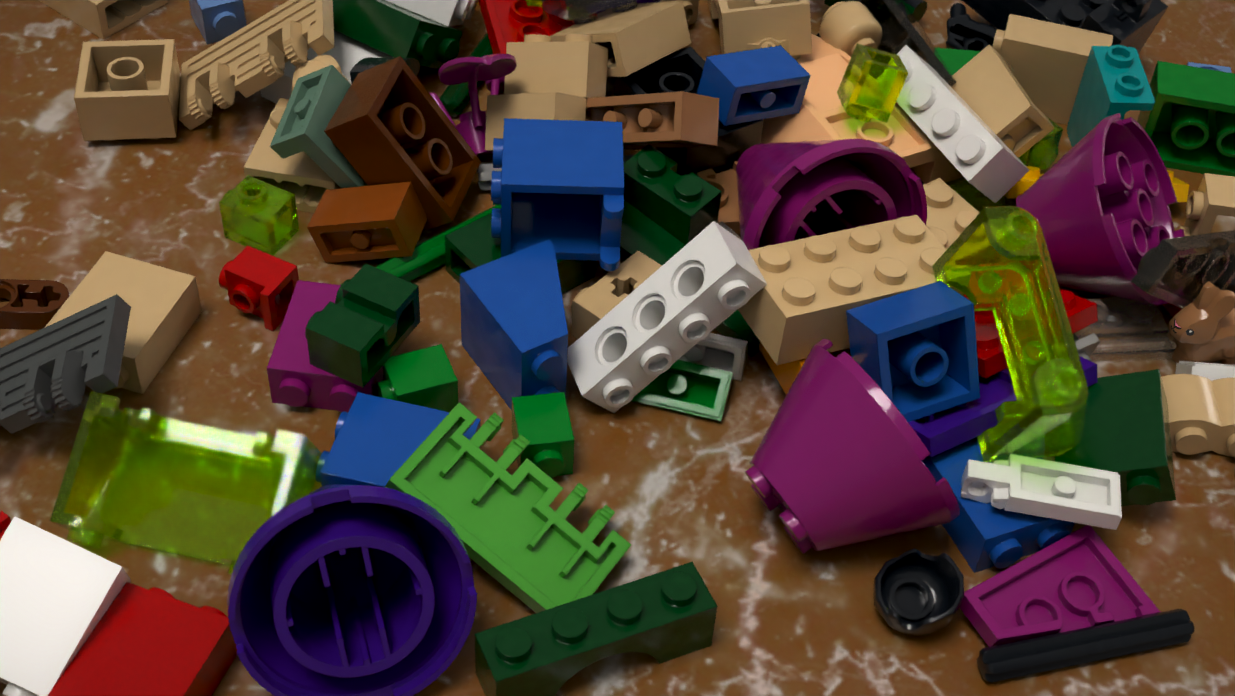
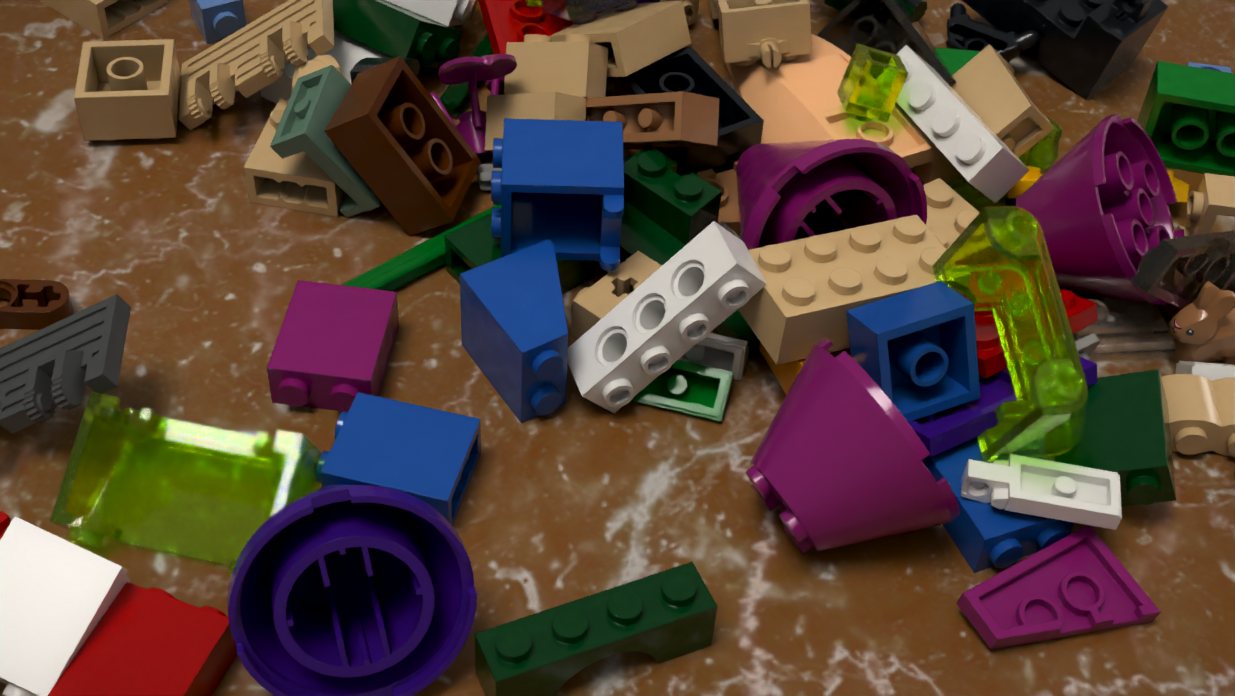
(161, 311): tan brick -> none
(259, 215): clear neon green brick -> none
(260, 284): red brick -> none
(363, 325): dark green brick -> none
(368, 222): dark orange panel -> none
(420, 379): green brick -> none
(508, 516): bright green hinge -> none
(548, 427): green brick -> none
(754, 84): blue brick -> none
(850, 24): tan head -> none
(918, 592): black hair -> none
(1048, 61): tan brick -> none
(1084, 645): black axle -> none
(1109, 86): teal panel -> none

